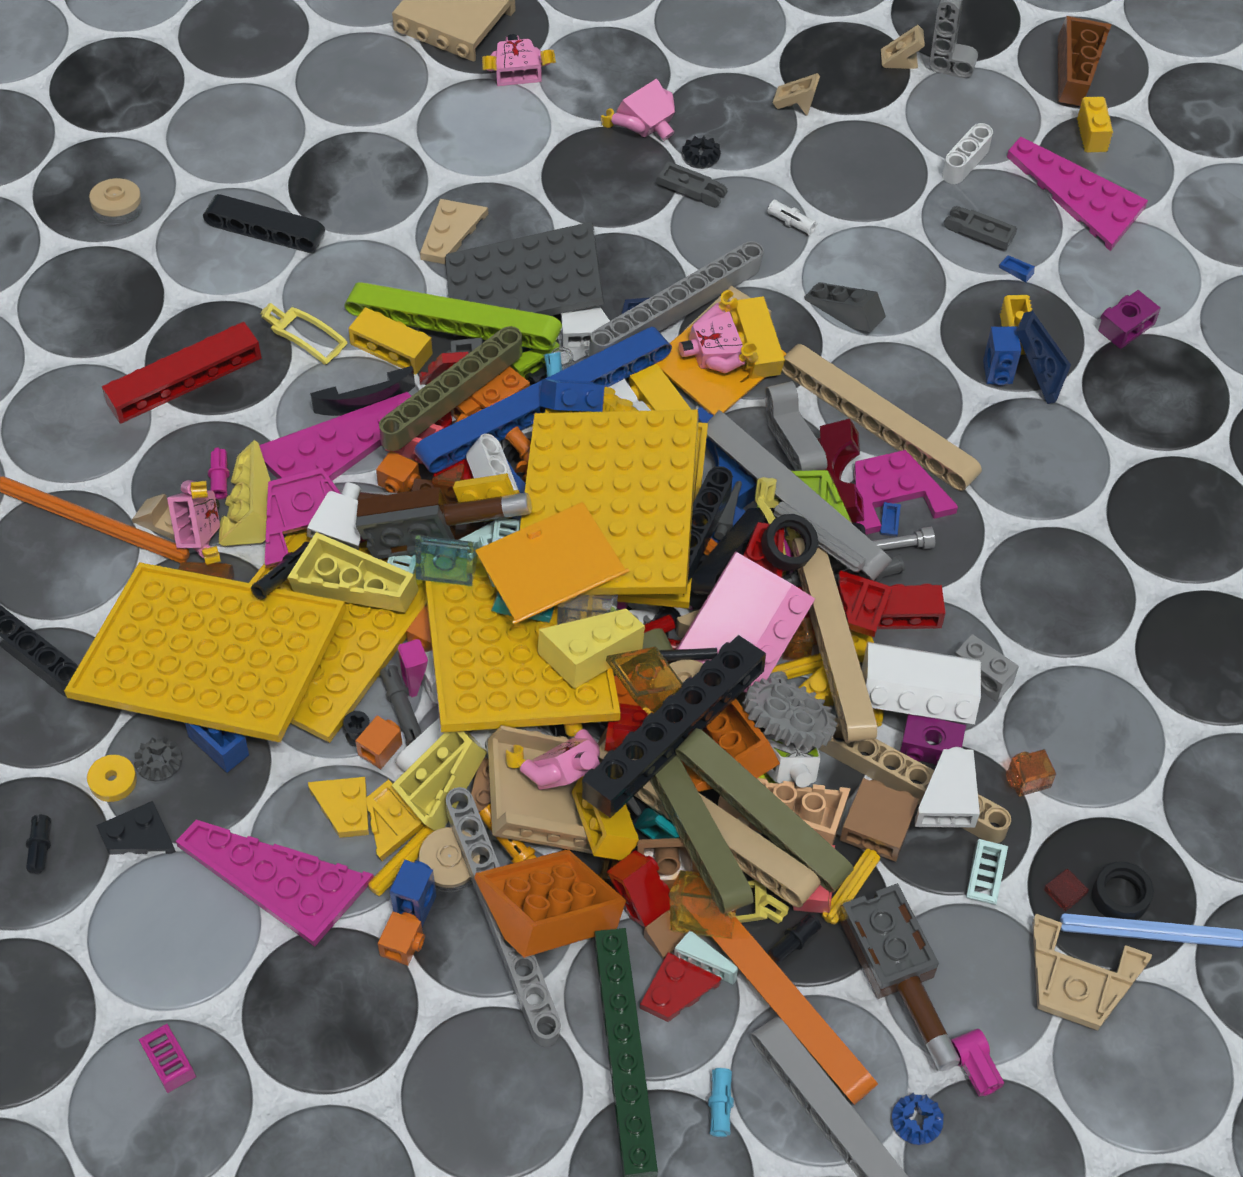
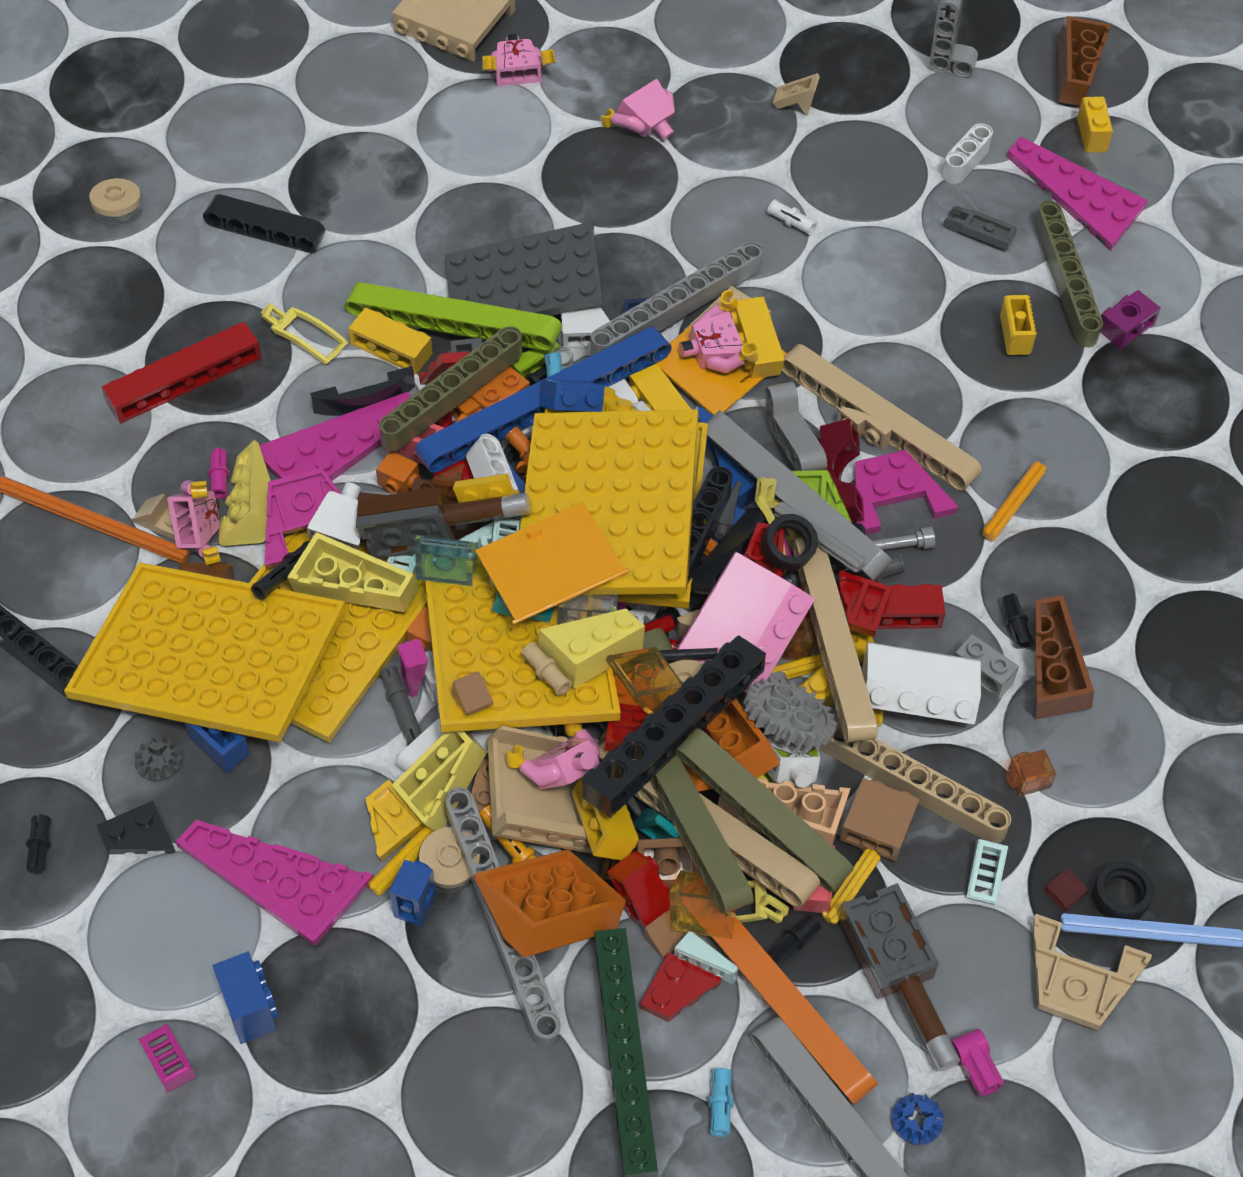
(111, 766): yellow piece -> none
(246, 996): none -> blue brick
(343, 804): yellow wing -> none
(354, 725): black bush -> none
(379, 741): orange brick -> none
(401, 938): orange brick -> none
(449, 227): tan wing -> none
(471, 693): none -> medium nougat slope
(546, 668): none -> tan pin
(692, 184): dark grey hinge -> none
(709, 156): black gear -> none
(851, 306): dark grey slope -> none
(872, 429): none -> tan slope
(890, 519): blue piece -> none
(903, 50): tan slope -> none
(923, 729): magenta brick -> none
(951, 793): white slope -> none
(1002, 355): blue brick -> none
(1014, 501): none -> light orange axle
(1017, 268): blue piece -> none
(1017, 621): none -> black axle
(1043, 355): dark blue wing -> none
(1060, 669): none -> dark orange wedge
(1068, 274): none -> olive beam

